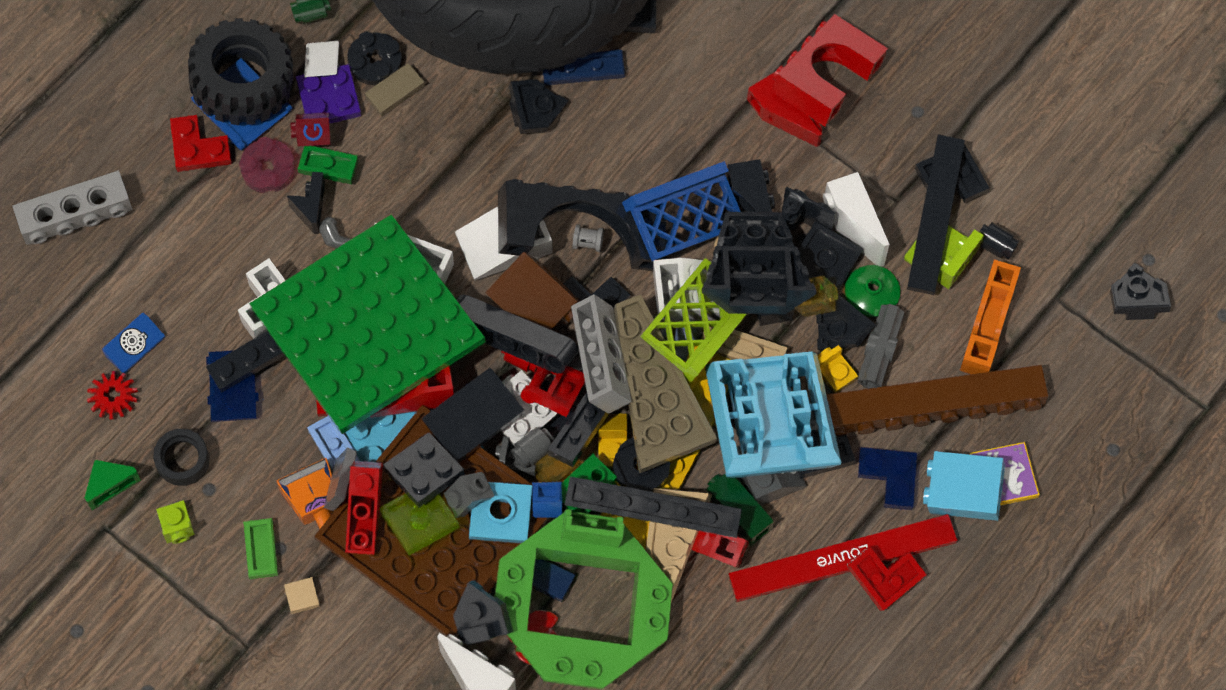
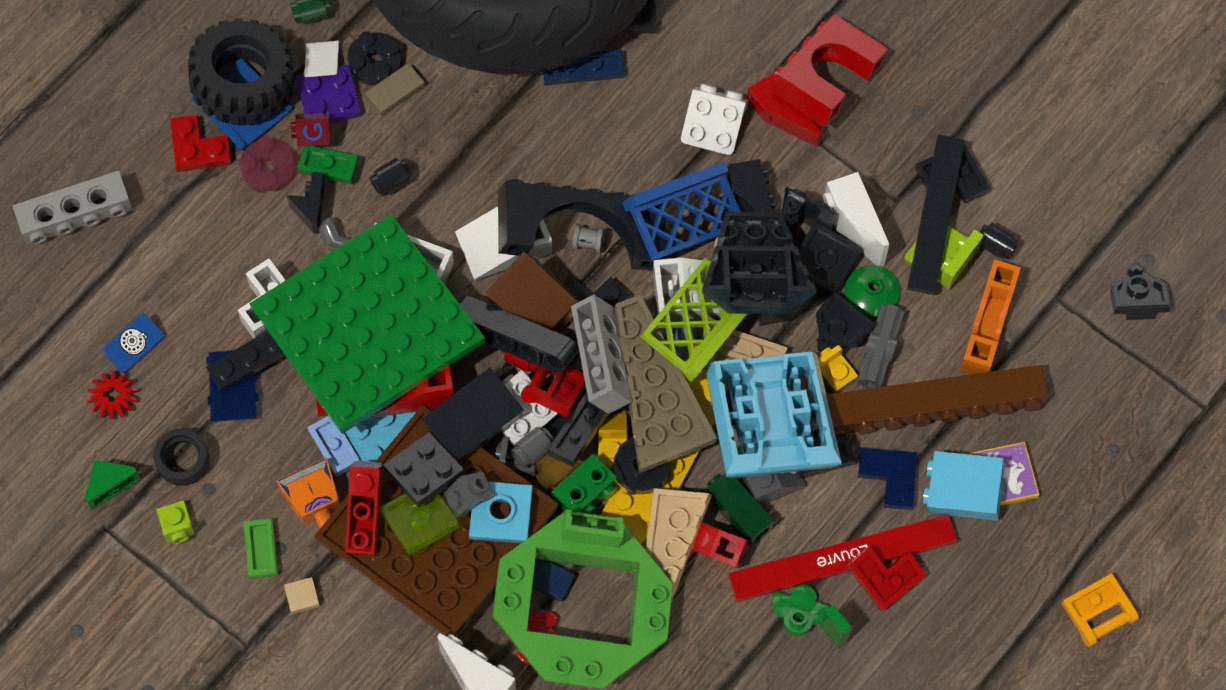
(340, 479): dark grey tile -> none
(390, 176): none -> black brick
(481, 615): black plate -> none
(534, 106): black plate -> none
(547, 499): blue slope -> none
(653, 507): black plate -> none
(713, 119): none -> white bracket
(801, 606): none -> green plate
(823, 300): clear yellow brick -> none
(836, 626): none -> green tile
(1095, 601): none -> light orange plate

